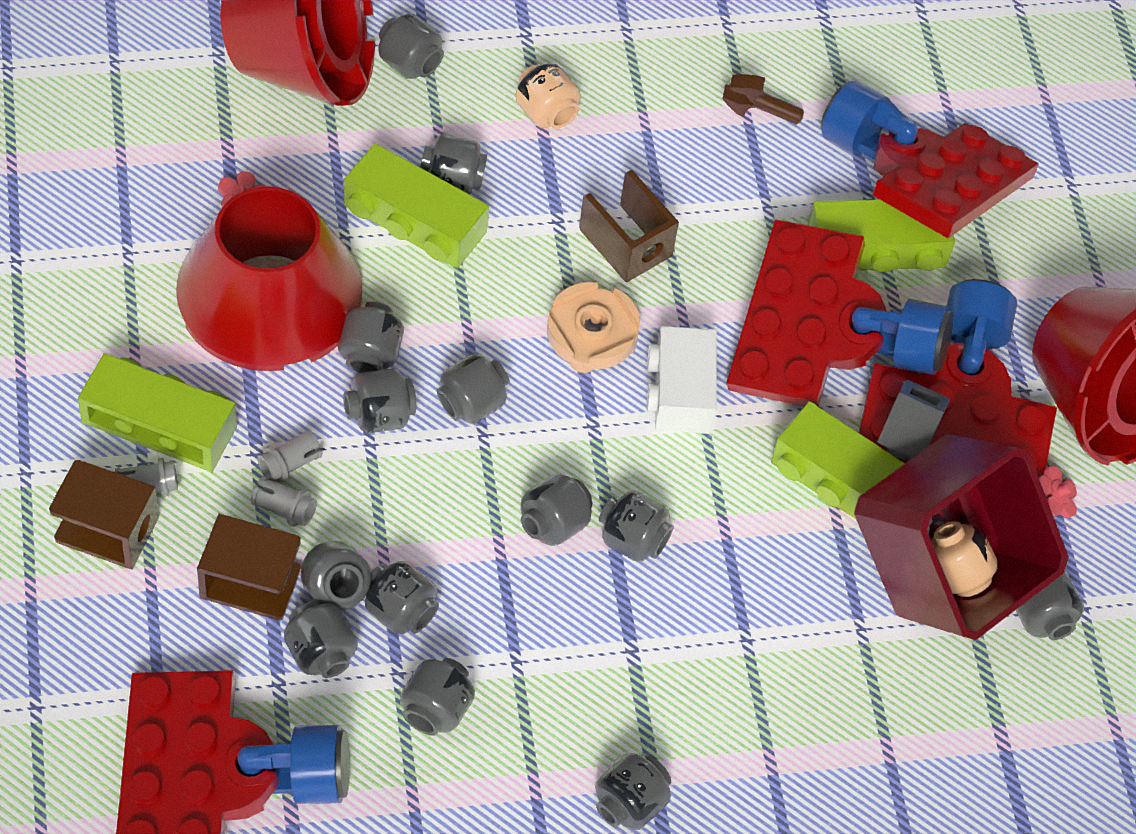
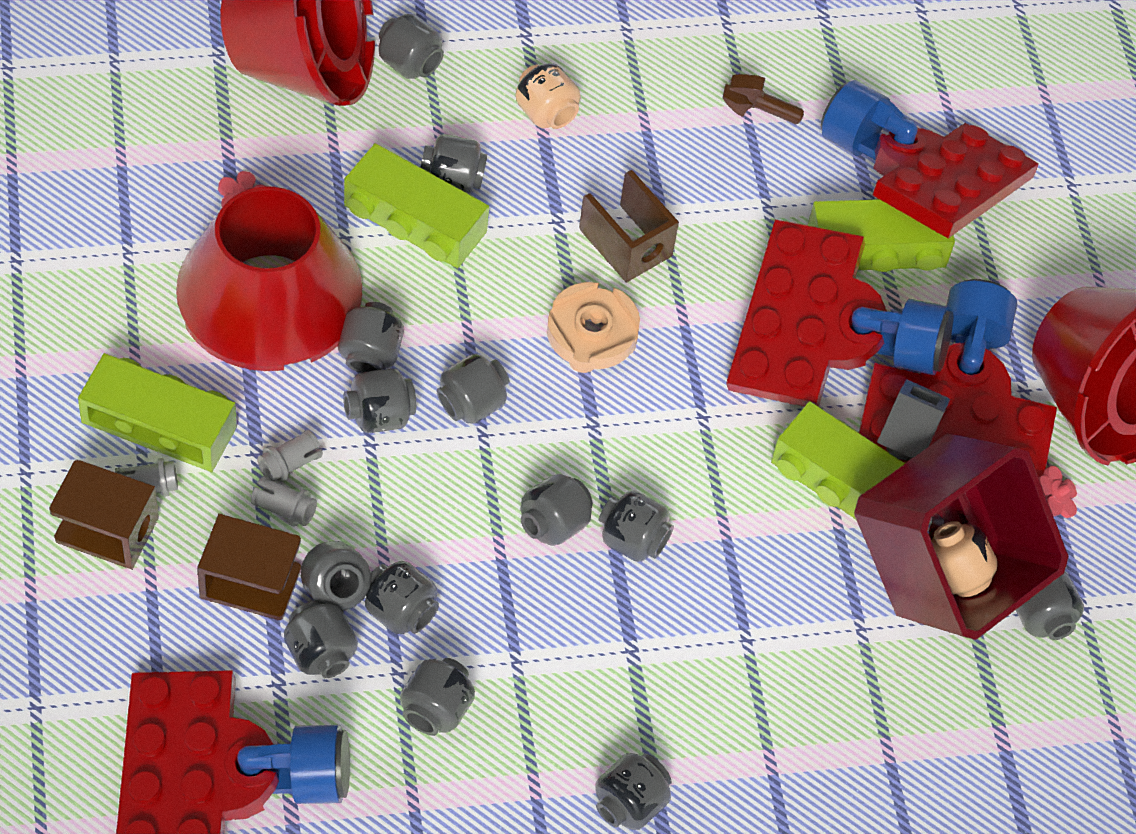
(684, 379): white brick -> none

